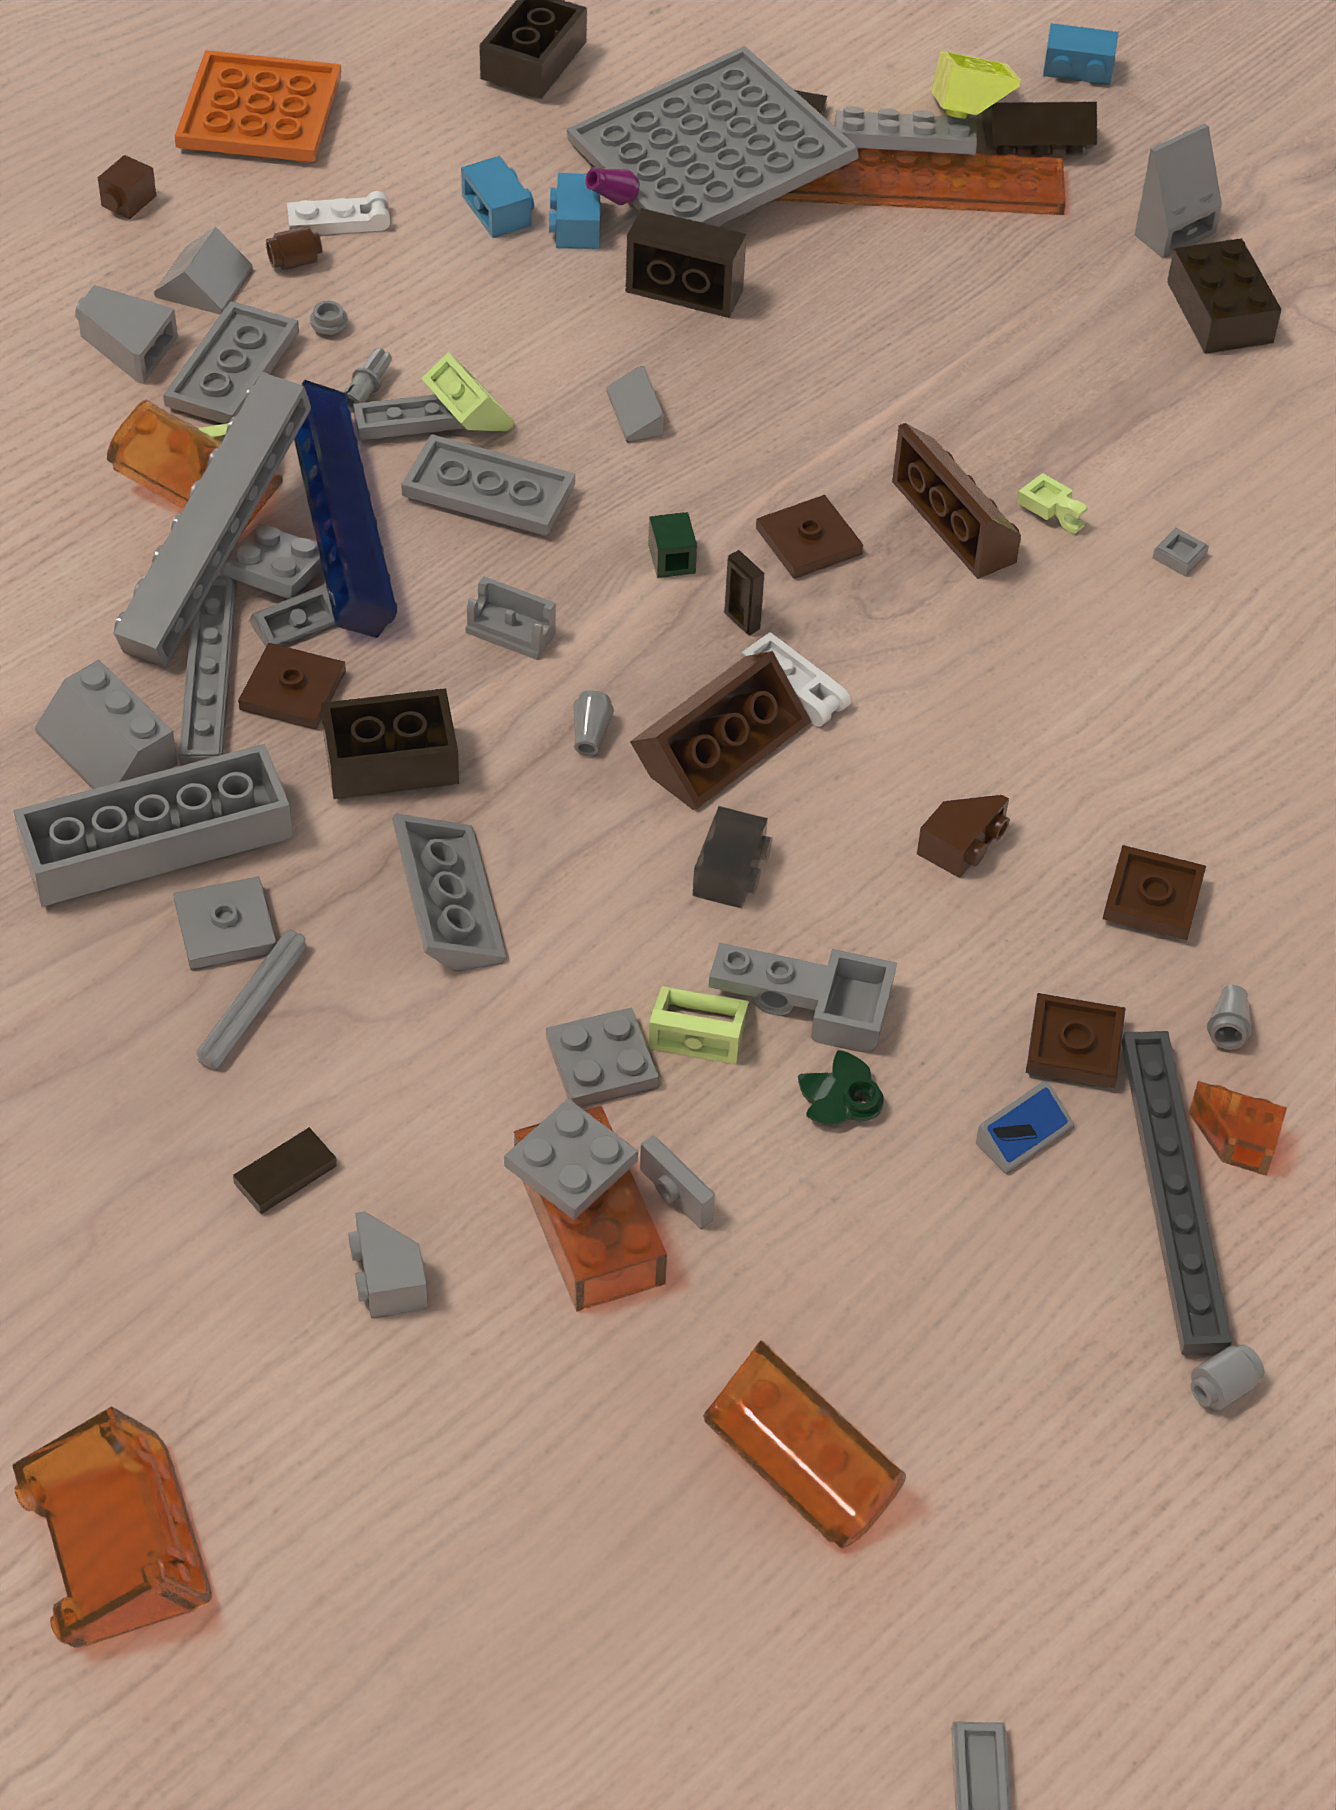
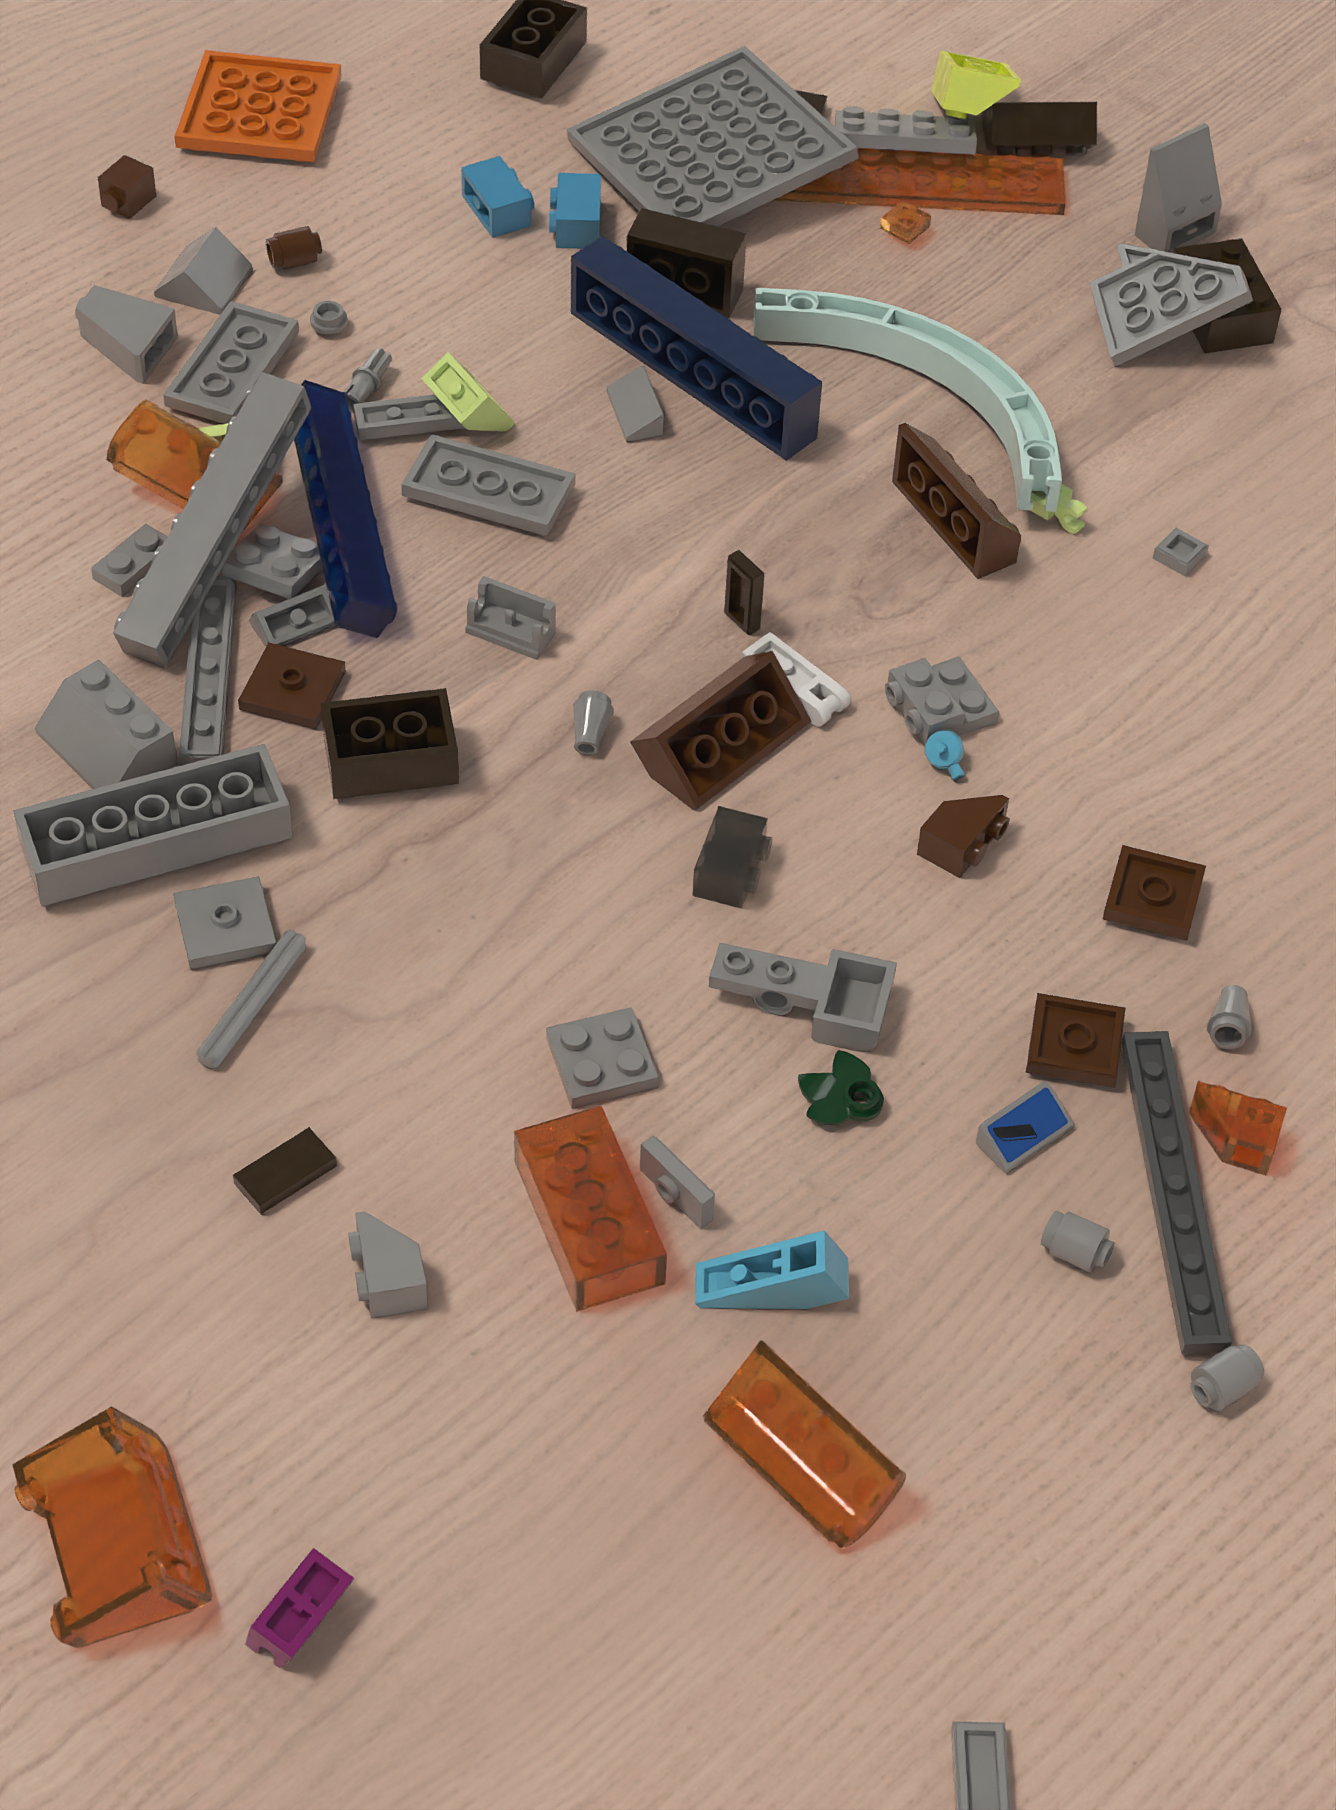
(128, 561): none -> light grey plate
(298, 1607): none -> magenta hinge
(341, 214): white plate -> none
(449, 892): light grey slope -> none
(571, 1158): light grey plate -> none
(614, 184): magenta cone -> none
(672, 544): dark green brick -> none
(694, 1034): yellowish green tile -> none
(695, 348): none -> dark blue brick
(776, 1276): none -> medium azure slope
(809, 536): reddish brown plate -> none
(905, 222): none -> clear orange plate
(936, 352): none -> light aqua piece
(939, 698): none -> light grey plate
(945, 751): none -> medium azure piece
(1077, 1241): none -> light grey brick
(1080, 53): dark azure brick -> none
(1162, 297): none -> light grey wing

